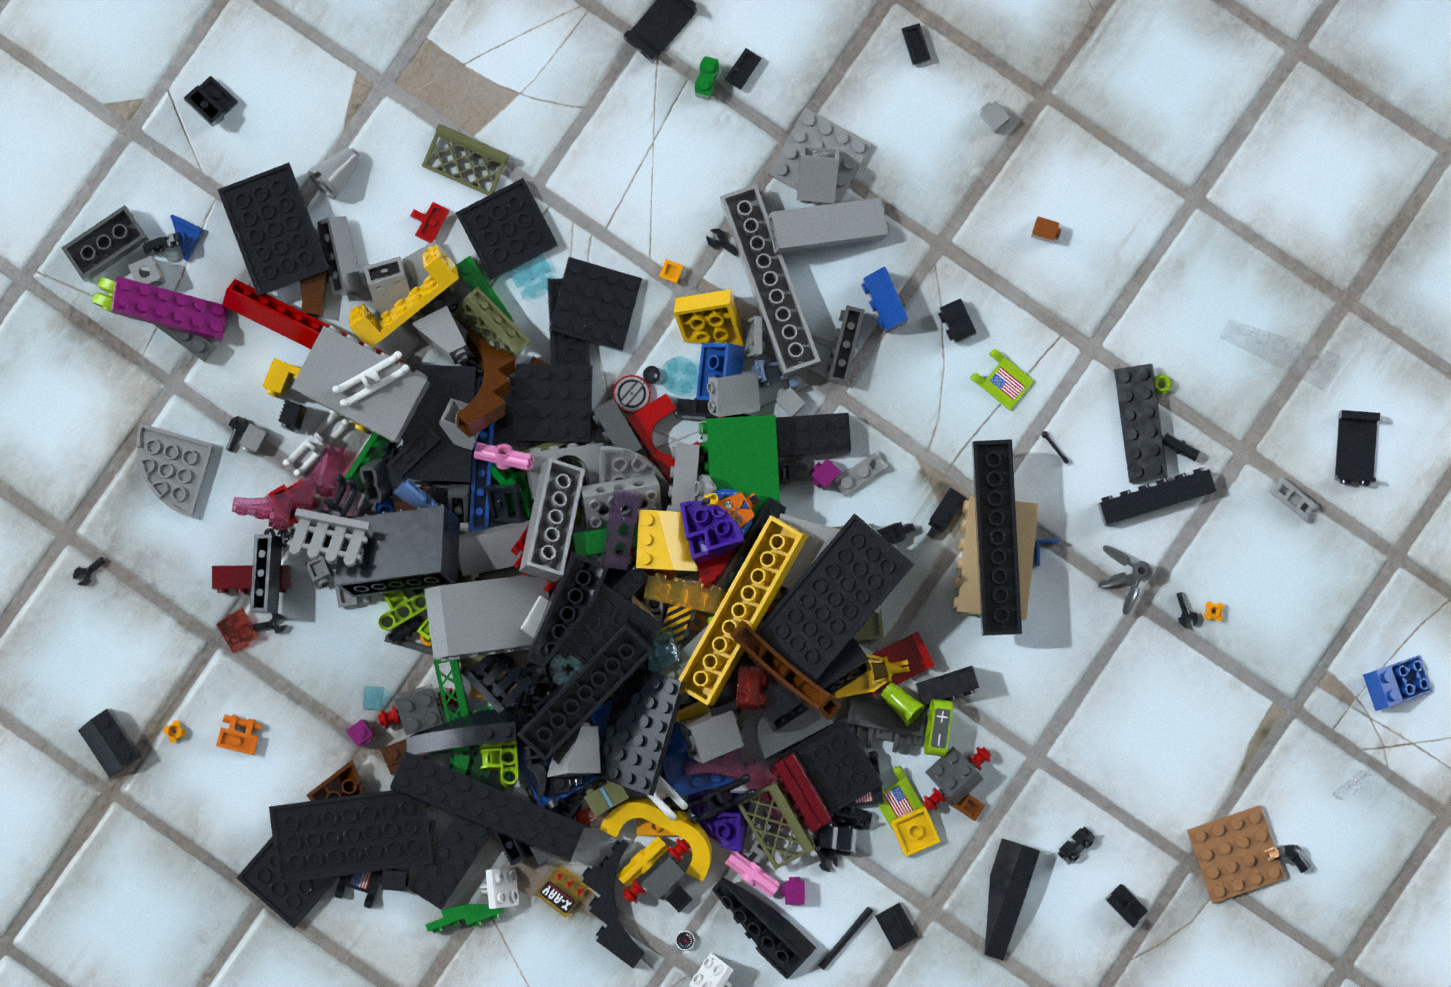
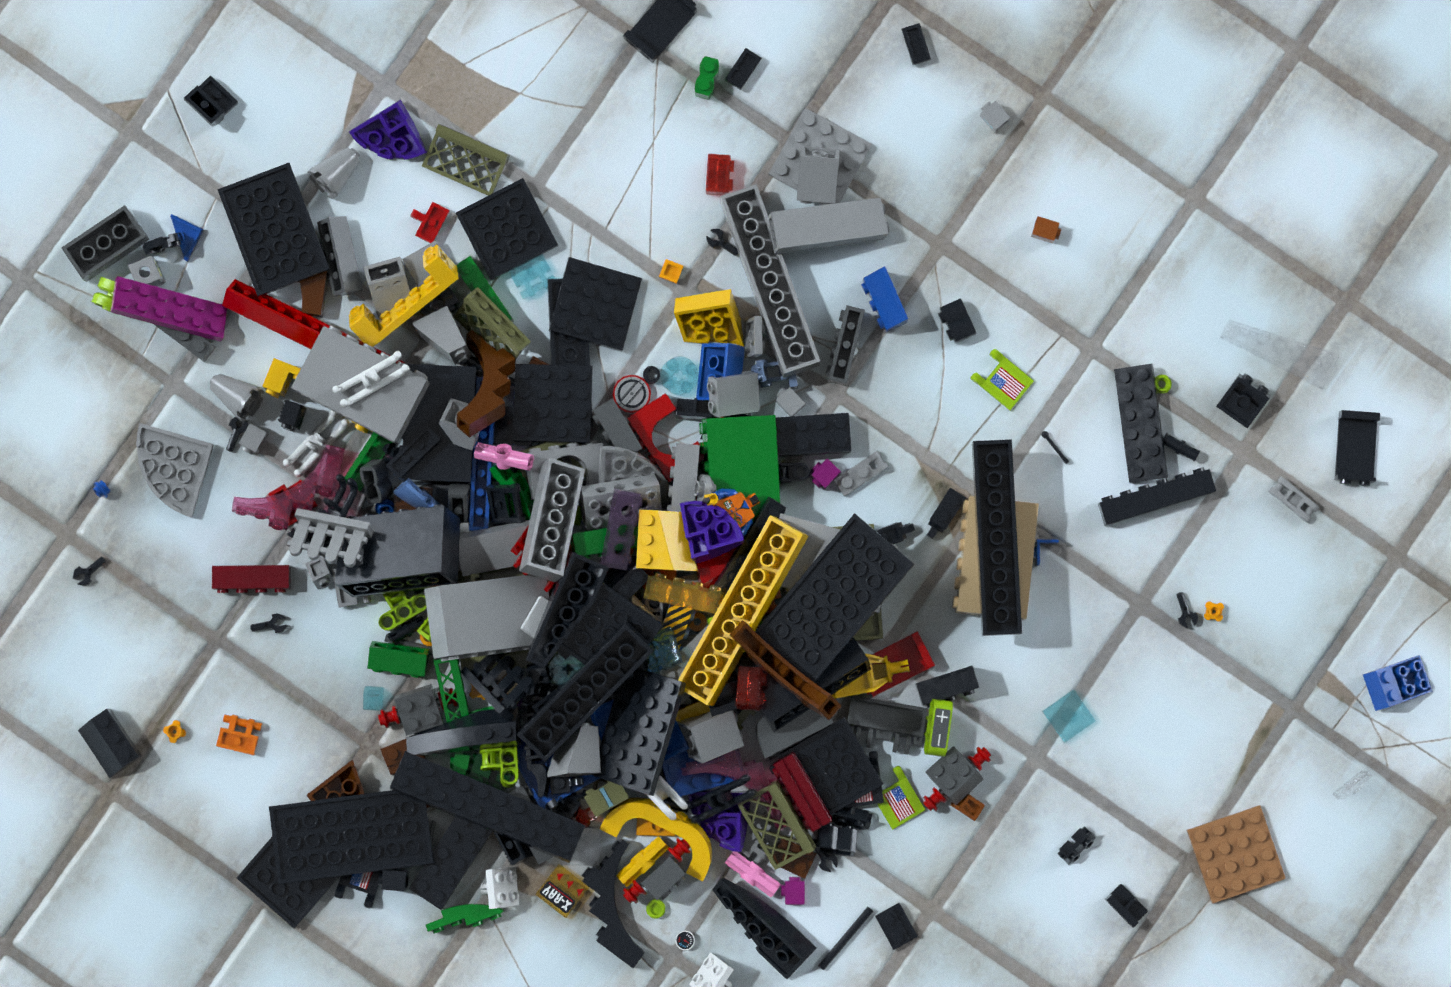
(101, 489): none -> blue plate
(237, 395): none -> light grey cone
(237, 630): clear red piece -> none
(267, 571): black hinge -> none
(361, 733): magenta brick -> none
(390, 134): none -> dark purple brick
(398, 659): none -> green brick
(655, 908): none -> lime tile
(679, 898): black plate -> none
(718, 174): none -> clear red brick
(798, 866): none -> reddish brown plate
(902, 703): lime plant -> none
(915, 831): yellow plate -> none
(1007, 891): black wedge -> none
(1068, 716): none -> clear light blue plate
(1121, 578): dark grey plant -> none
(1244, 400): none -> black plate
(1290, 852): black arm -> none

